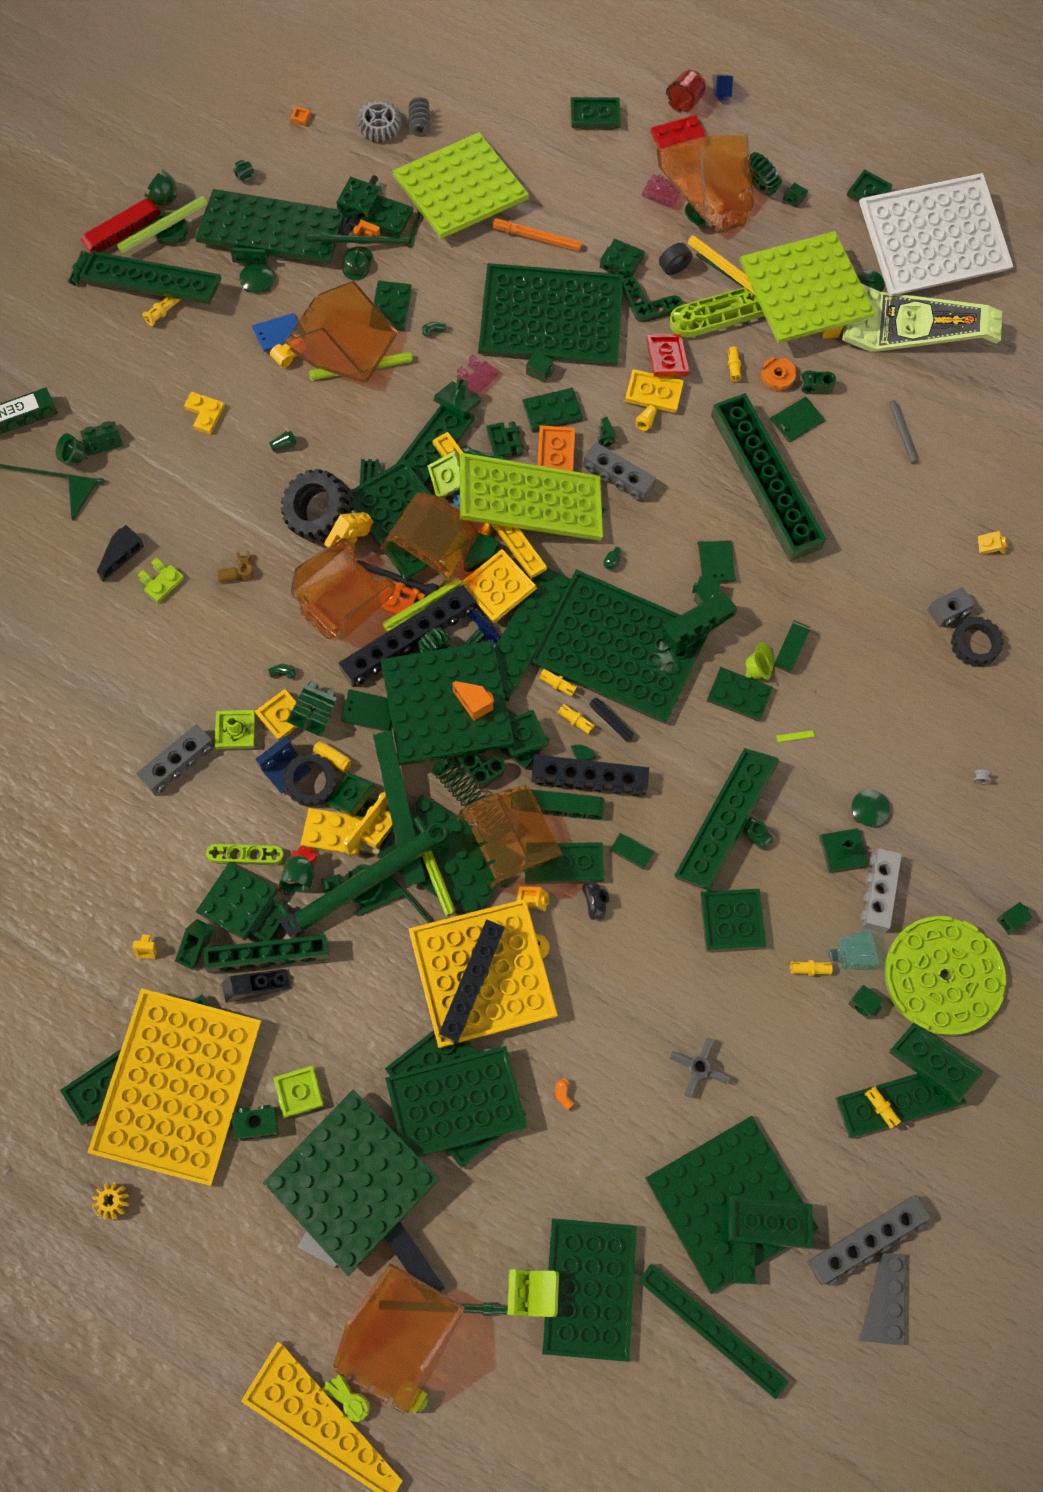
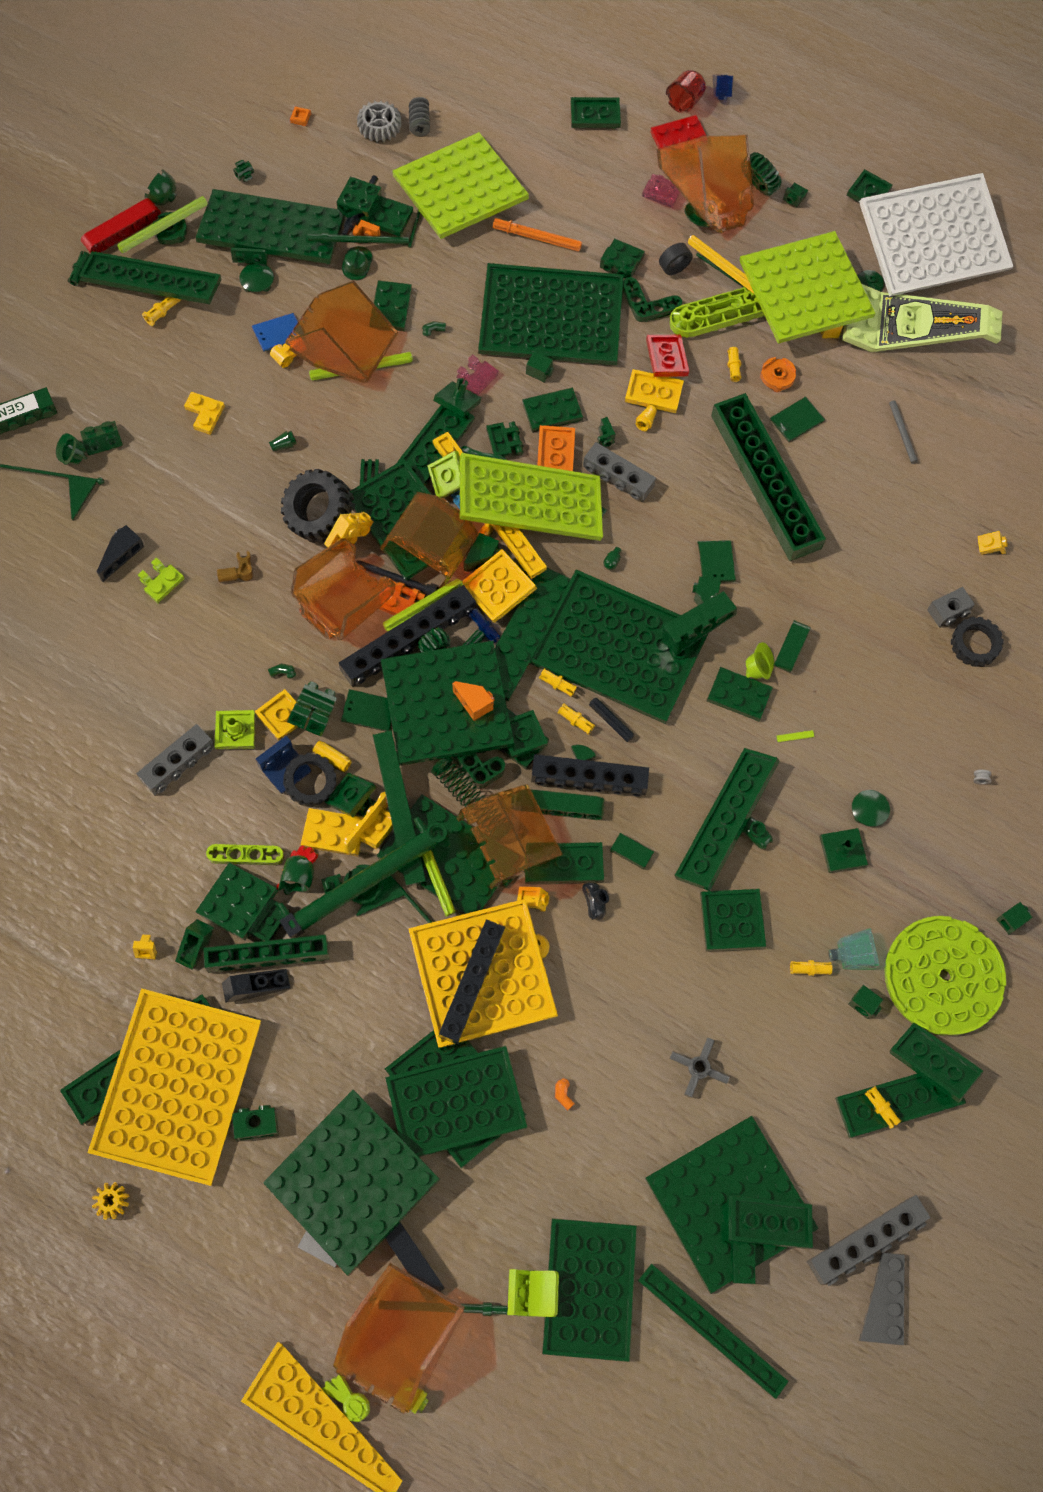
(298, 1091): lime plate -> none
(818, 382): dark green piece -> none
(890, 863): light grey brick -> none

